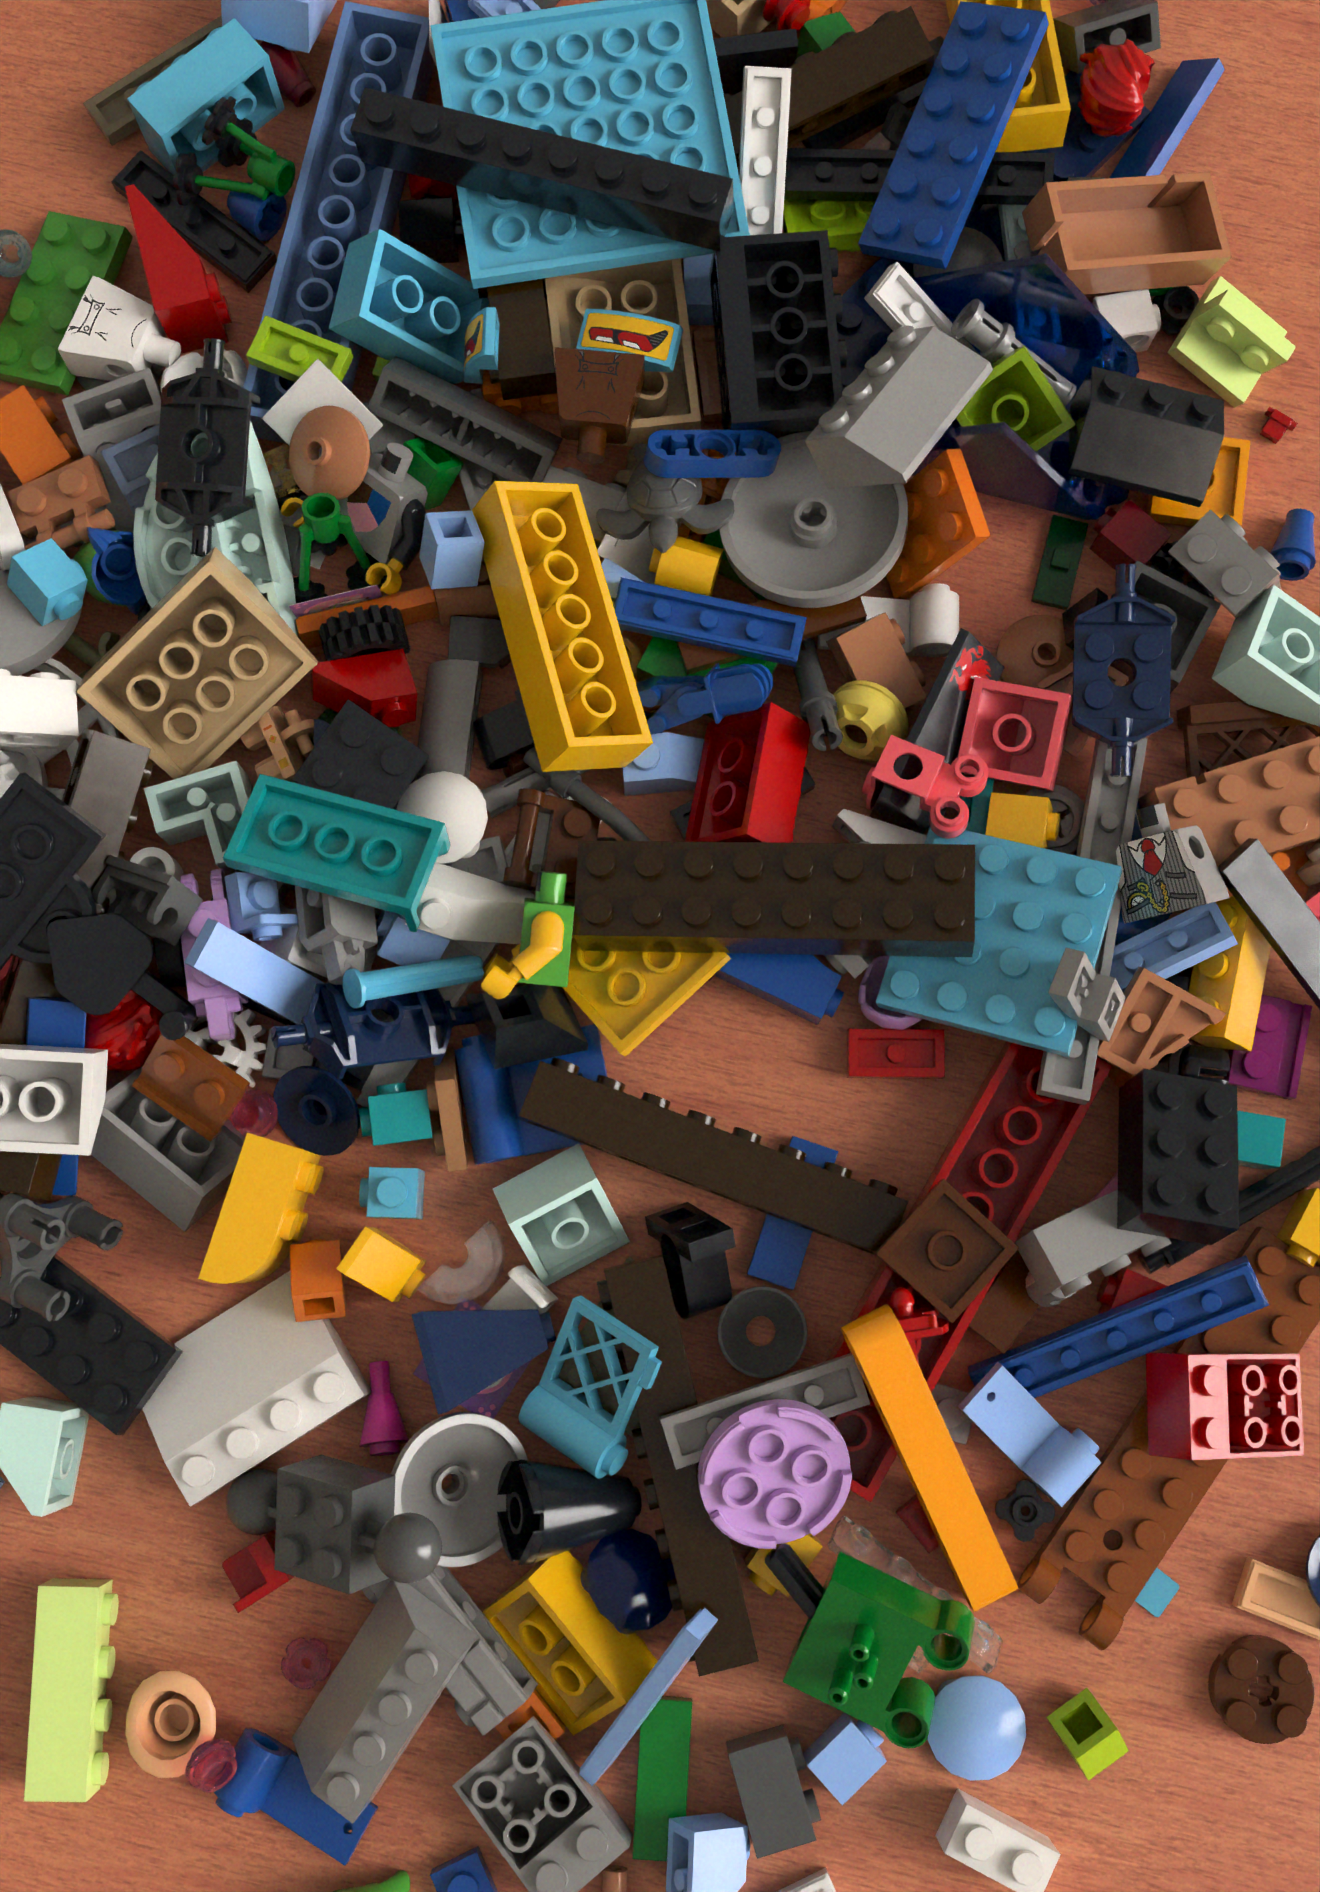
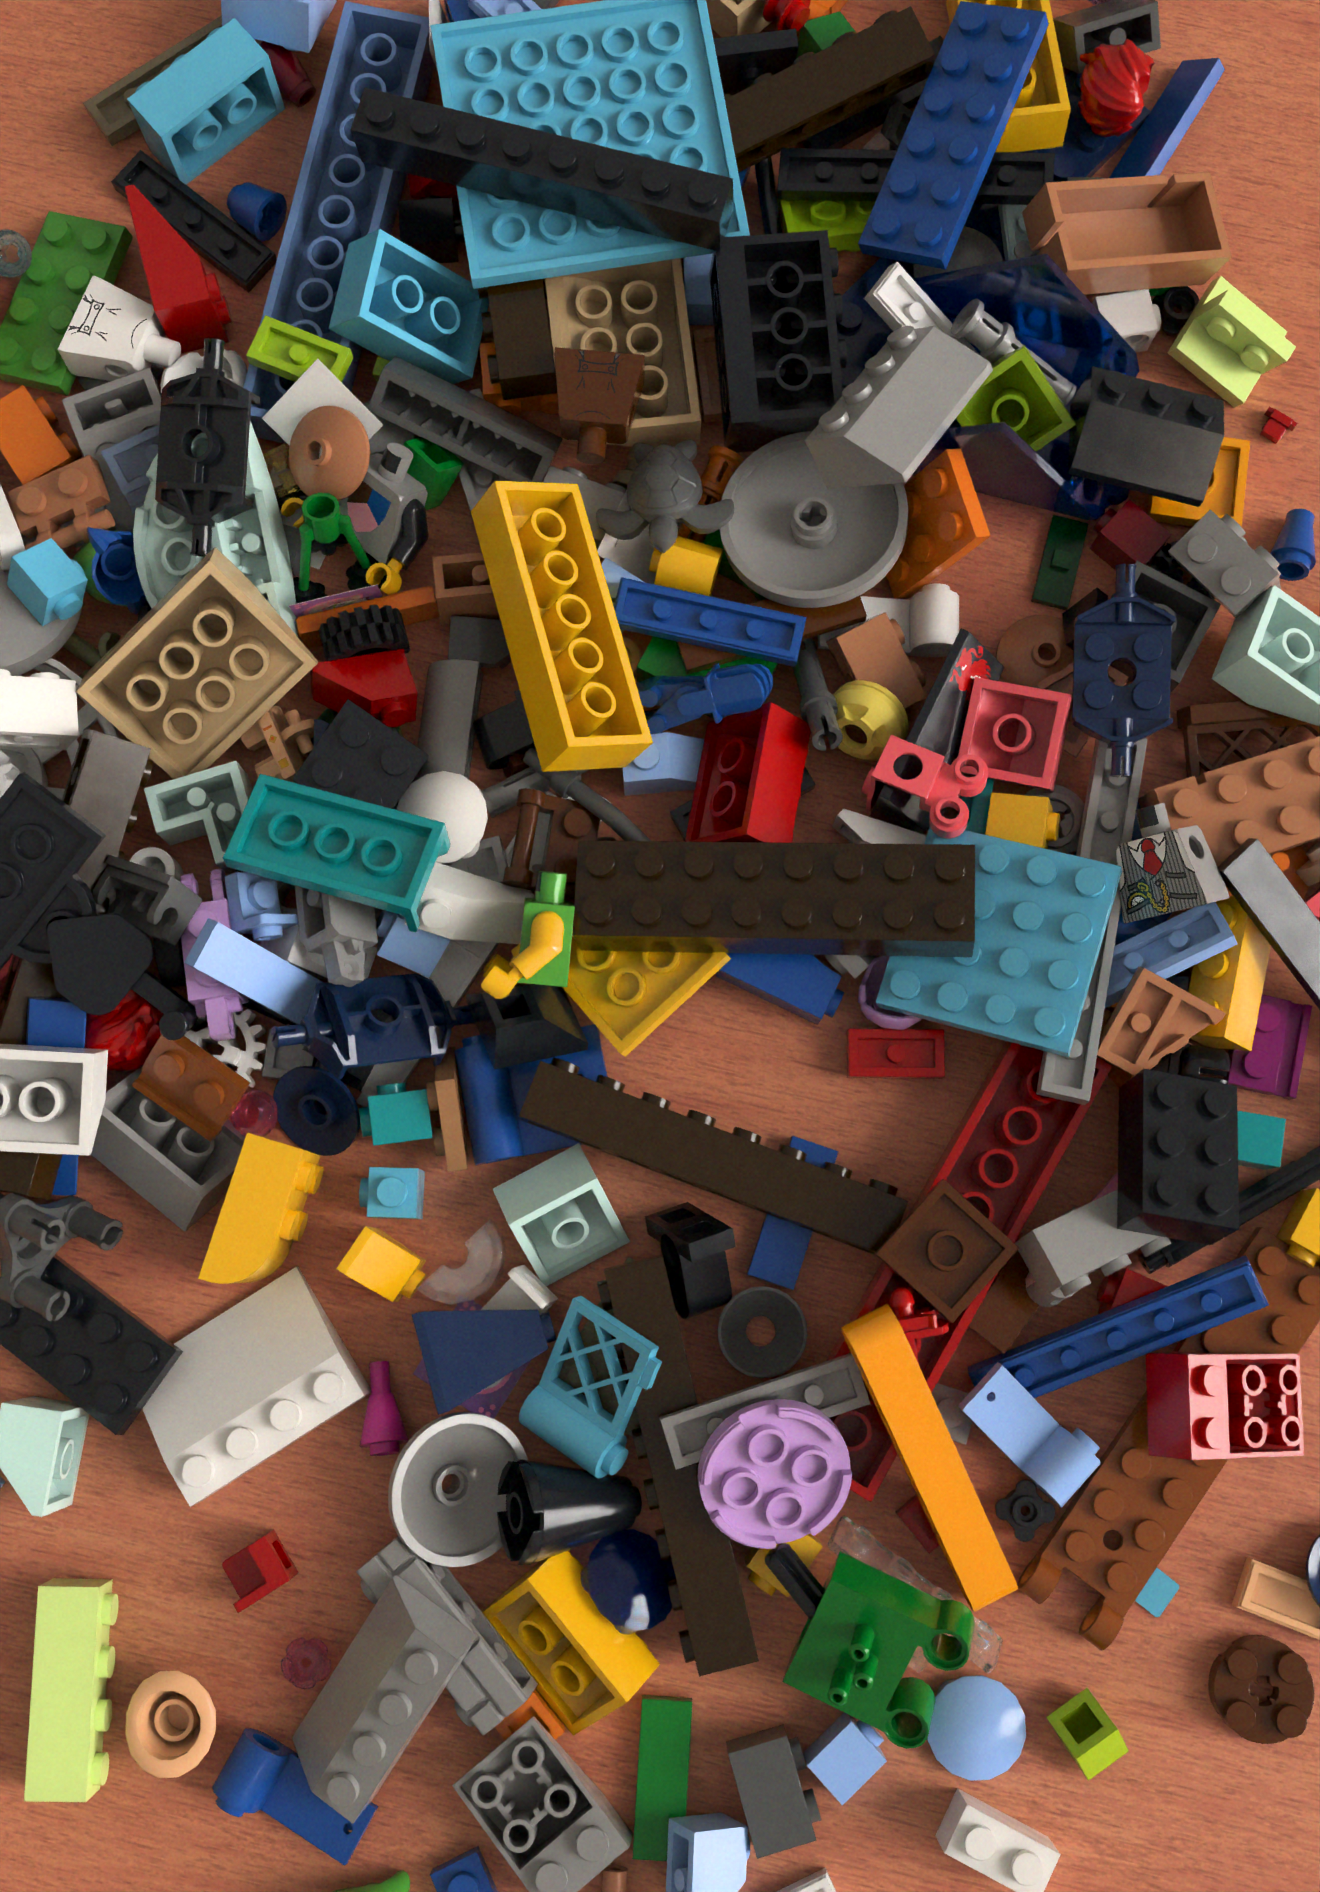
(211, 1765): clear pink plate -> none
(236, 143): plant -> none
(315, 1281): orange brick -> none
(335, 1524): dark grey brick -> none
(410, 978): medium azure axle -> none
(451, 549): light blue brick -> none
(481, 345): medium azure slope -> none
(633, 335): slope -> none
(647, 1695): light blue tile -> none
(754, 458): blue beam -> none
(764, 146): white tile -> none
(1086, 995): light grey slope -> none

